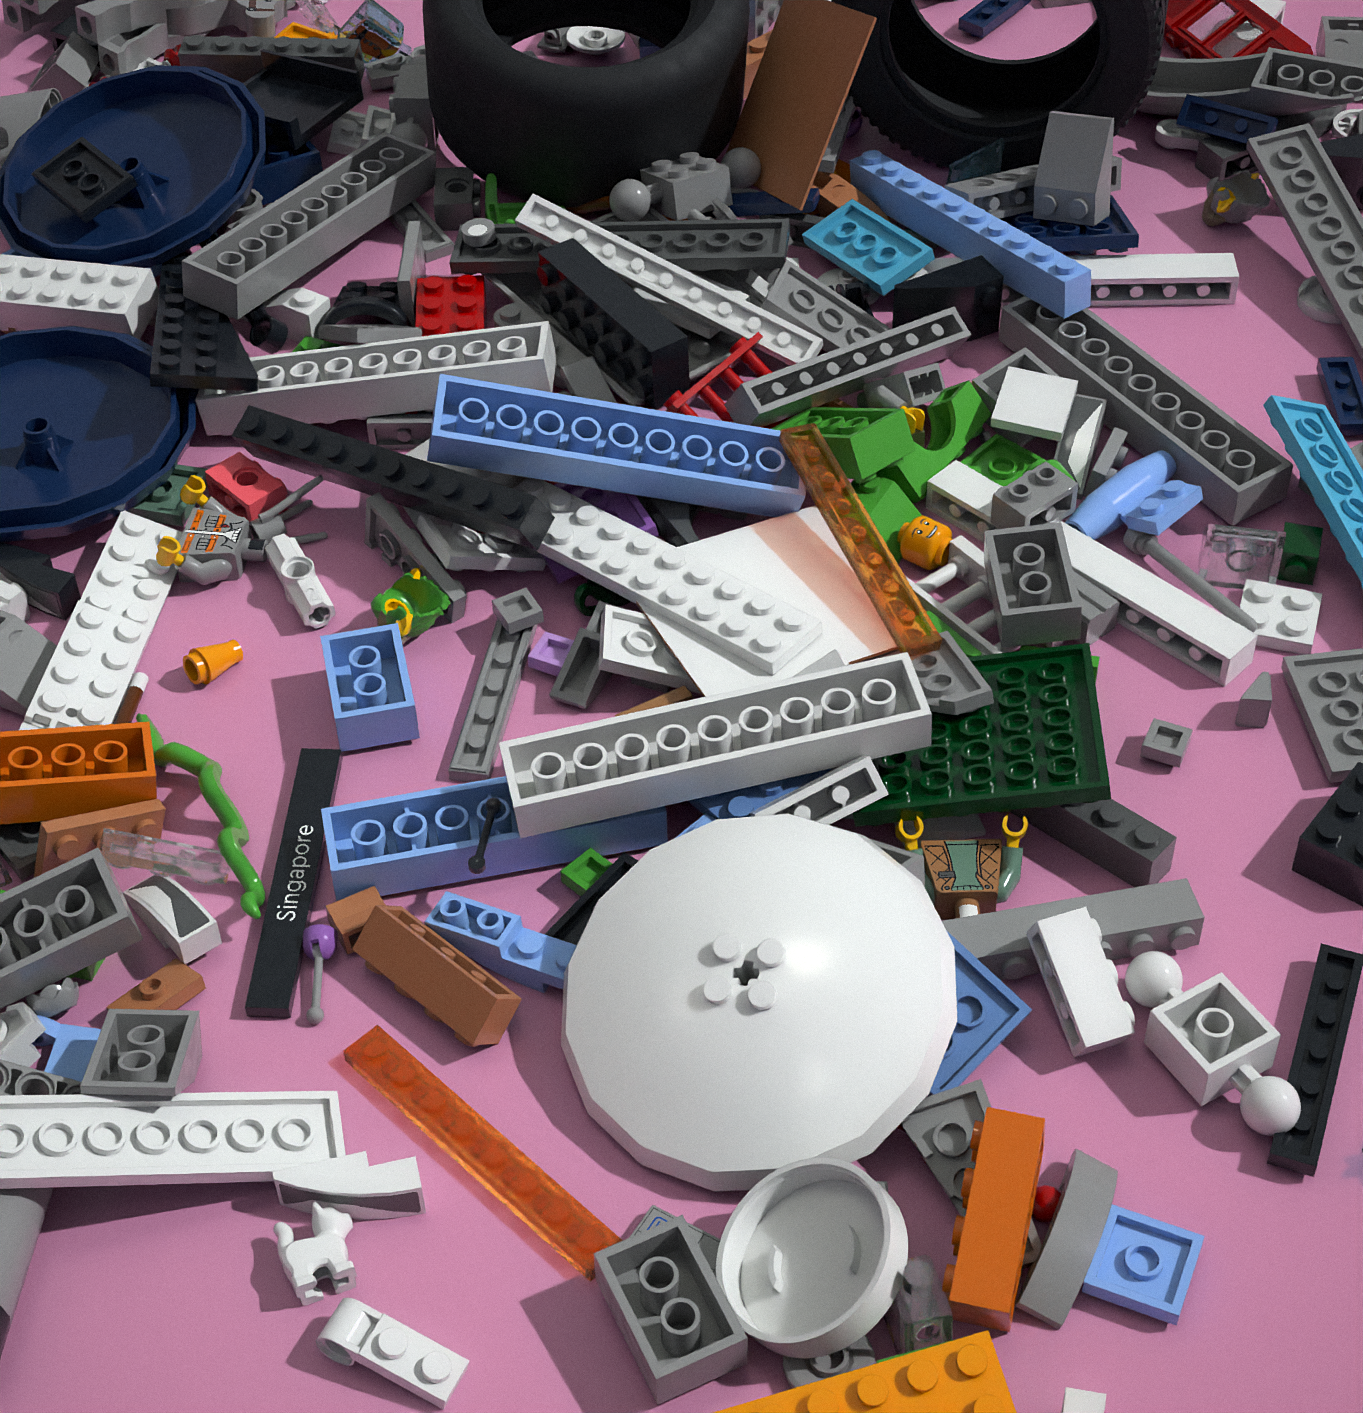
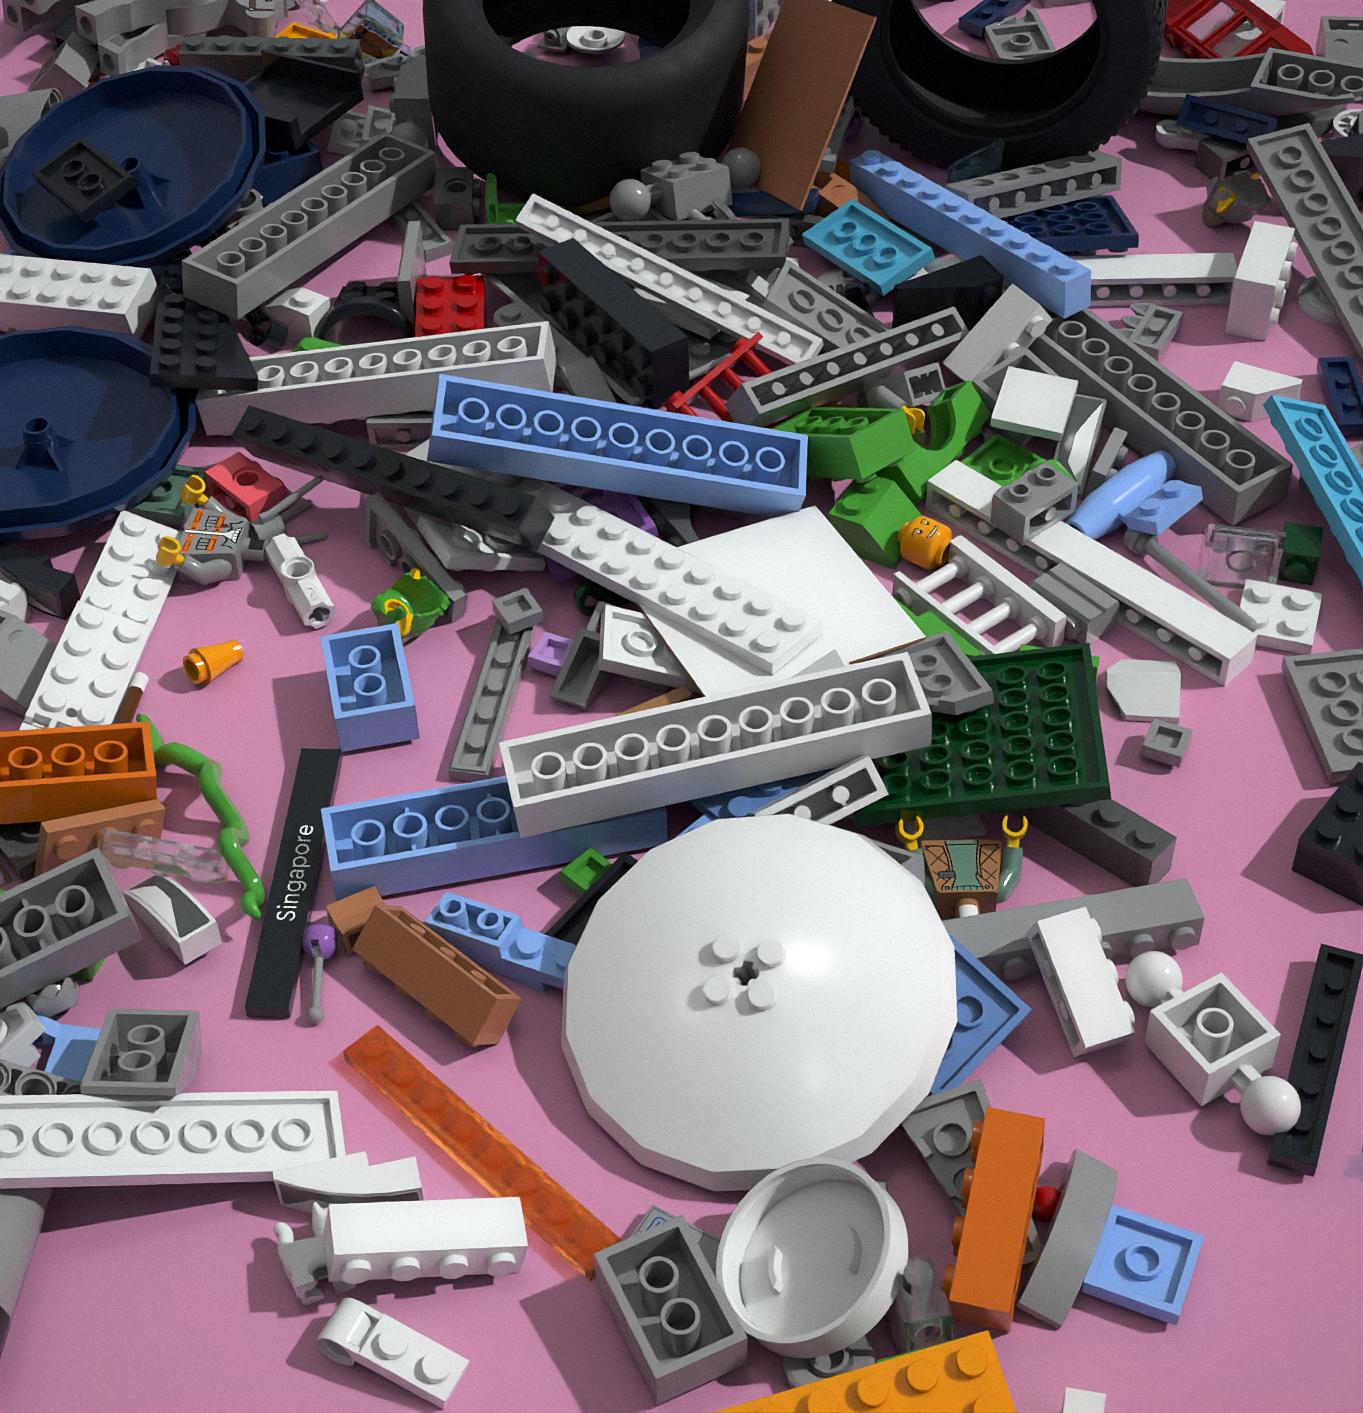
(163, 990): nougat plate -> none
(367, 332): light grey tile -> none
(424, 1239): none -> white brick
(477, 862): black hinge -> none
(478, 232): light grey tile -> none
(860, 541): clear orange plate -> none
(1000, 333): none -> white brick
(1019, 38): none -> light grey wing
(1032, 585): light grey brick -> none
(1075, 169): light grey slope -> none
(1145, 689): none -> white slope
(1151, 327): none -> light grey plate
(1250, 387): none -> white slope
(1255, 703): light grey slope -> none
(1261, 281): none -> white brick

